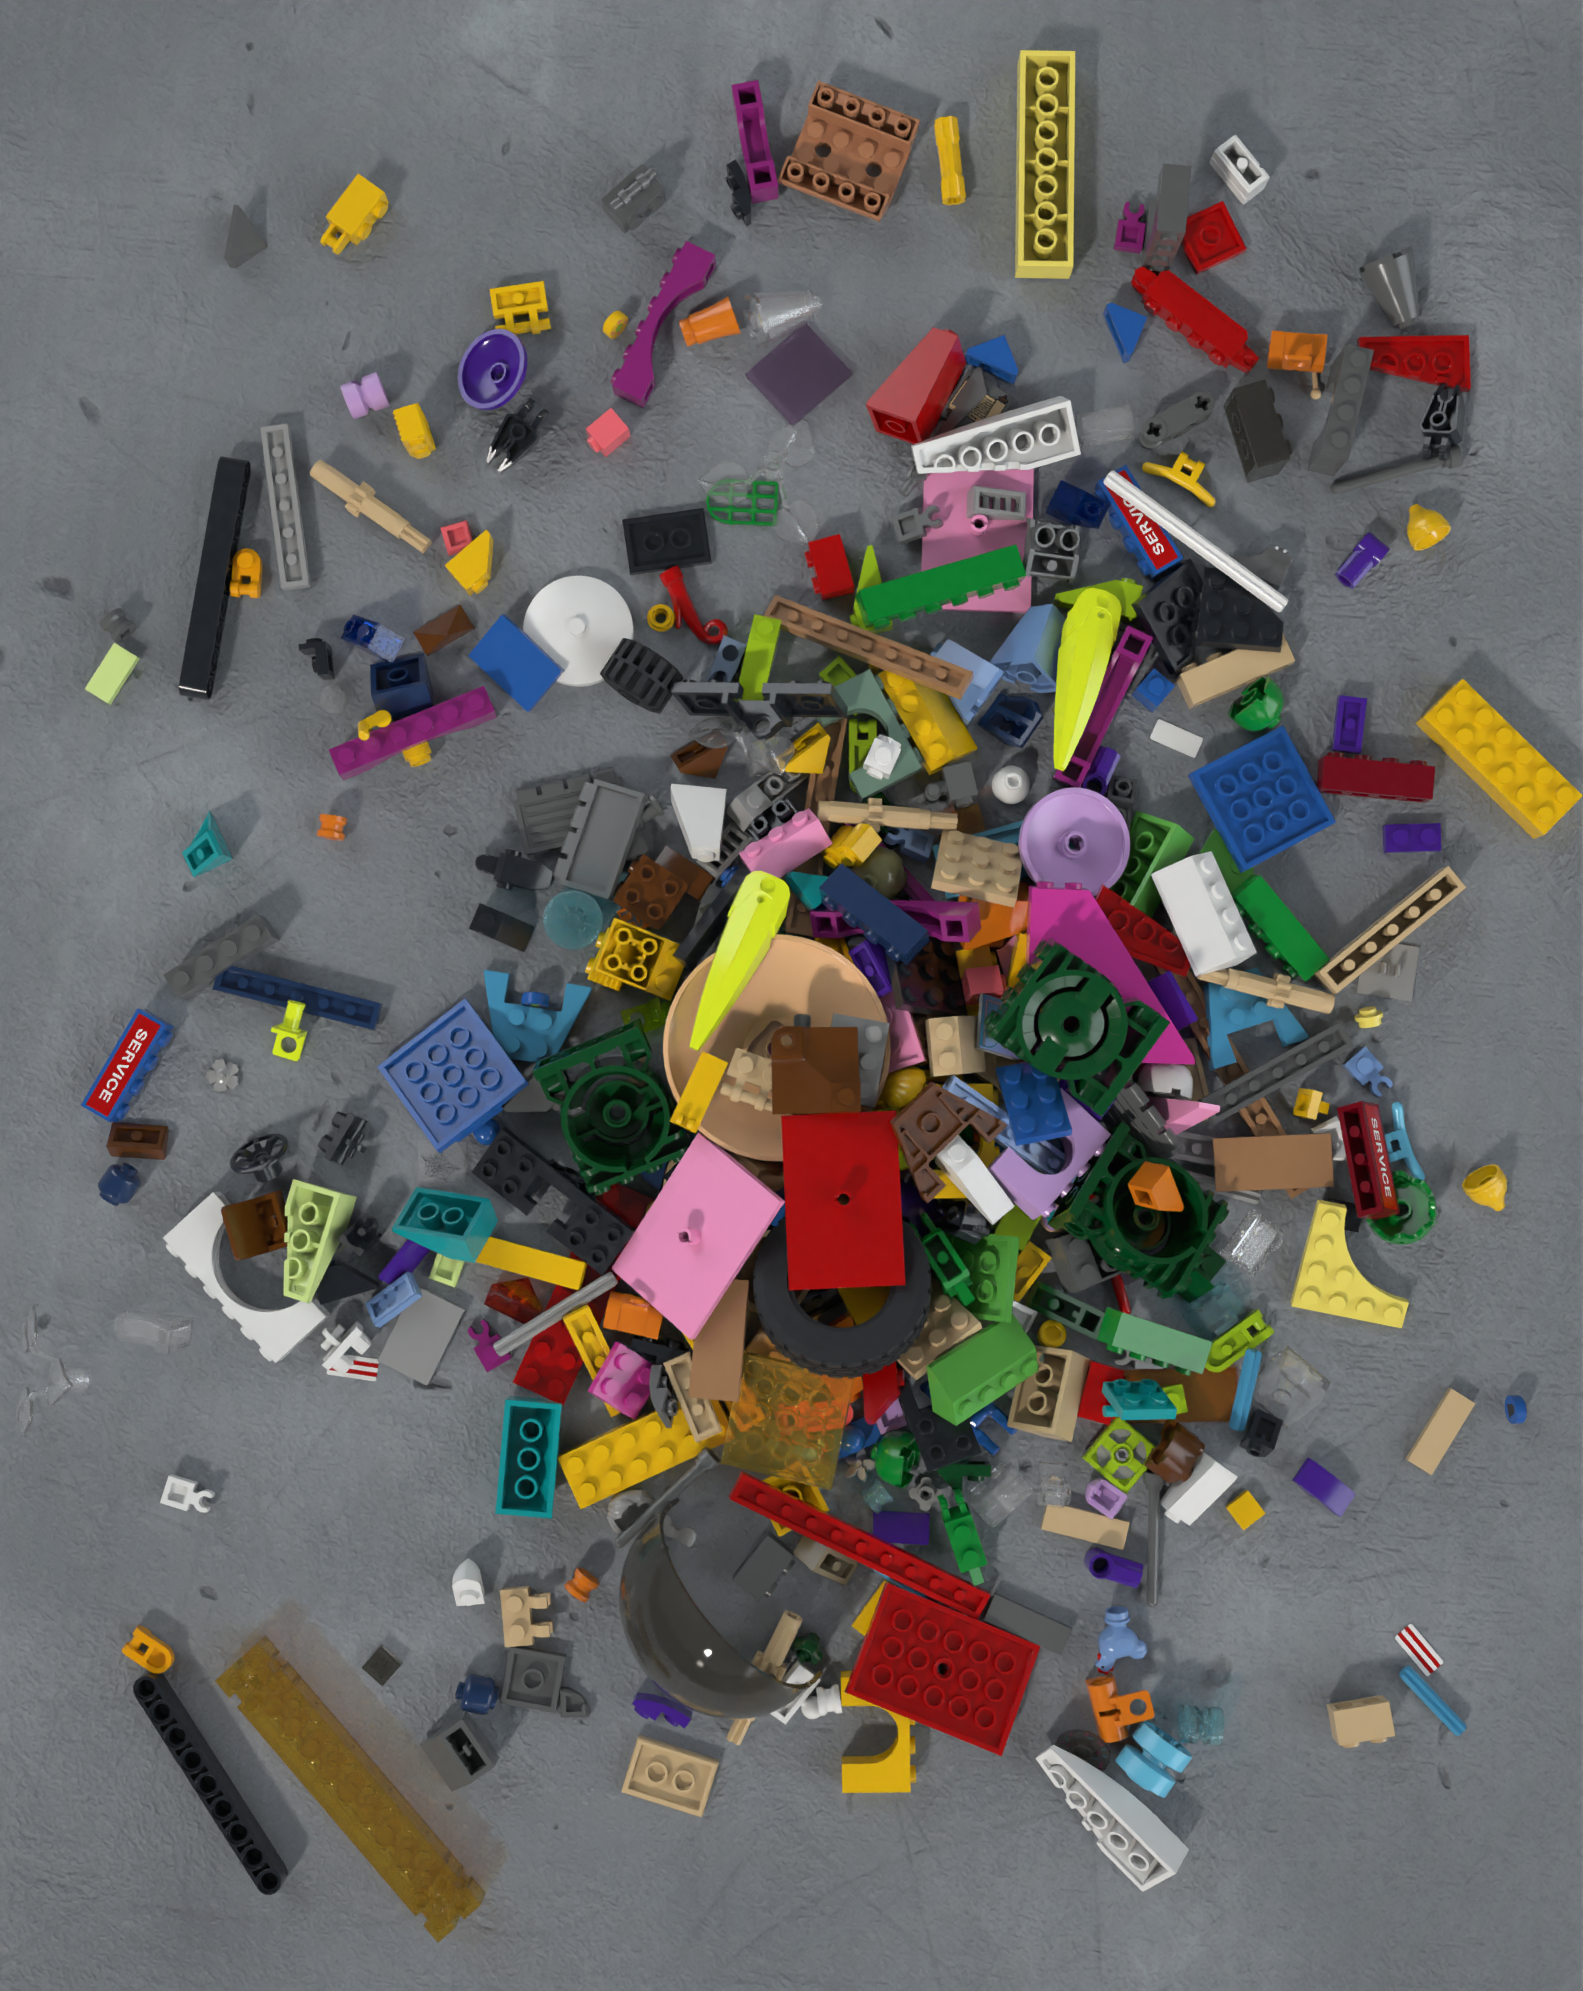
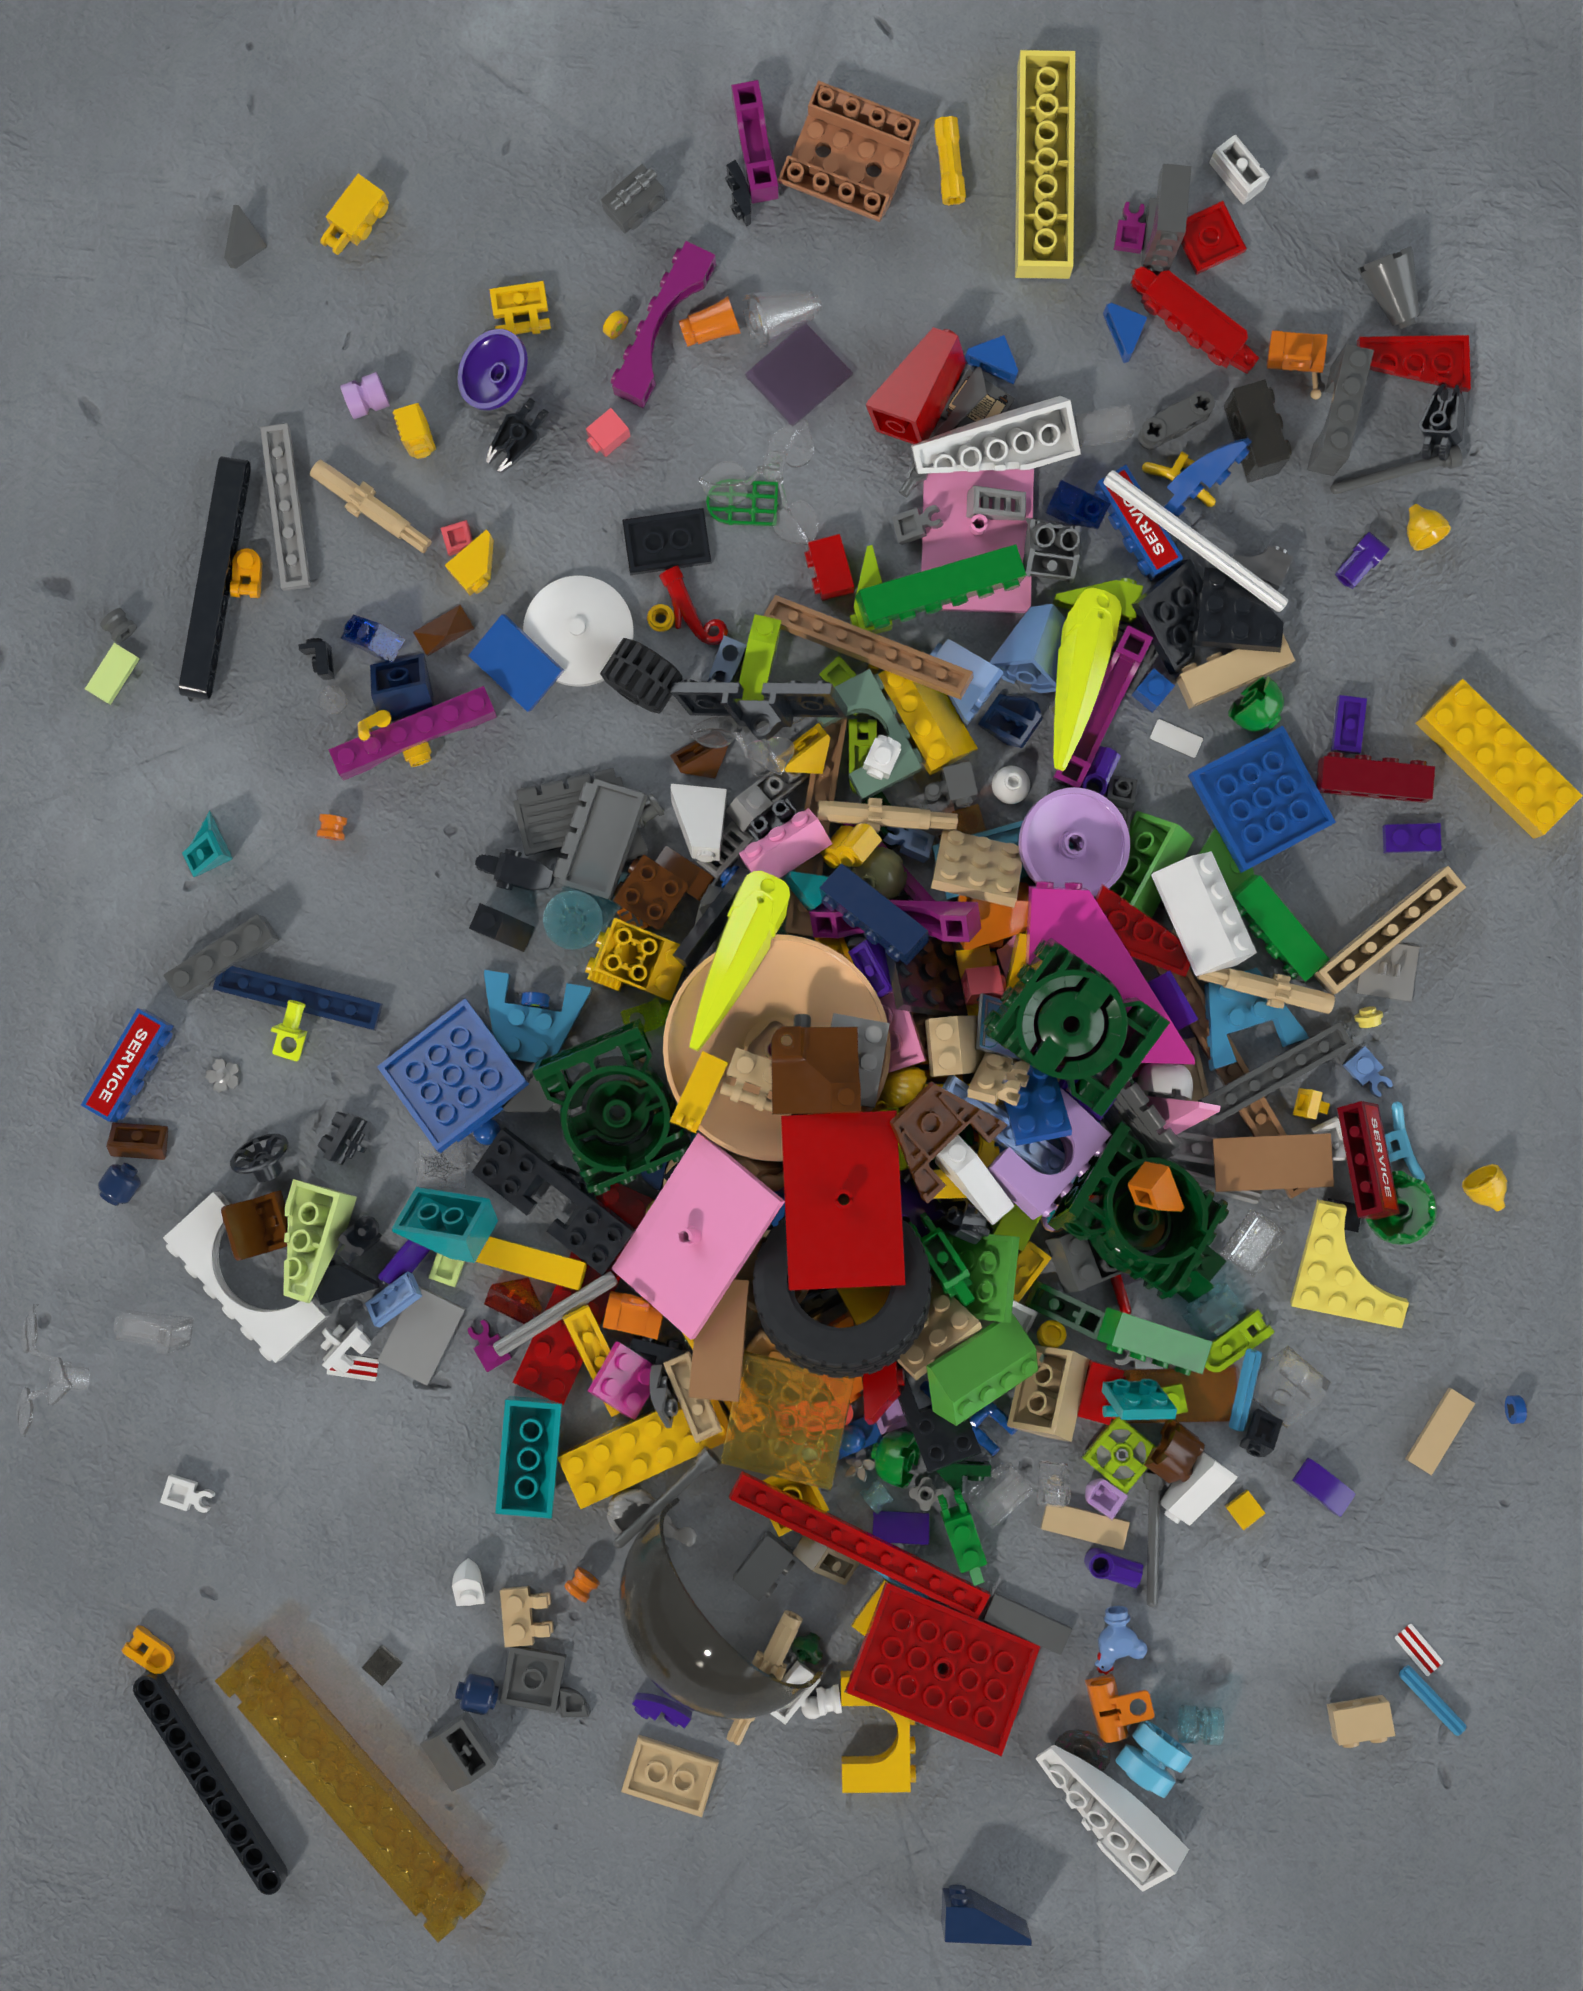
(977, 1920): none -> dark blue slope
(991, 1076): none -> tan plate
(1208, 469): none -> blue slope

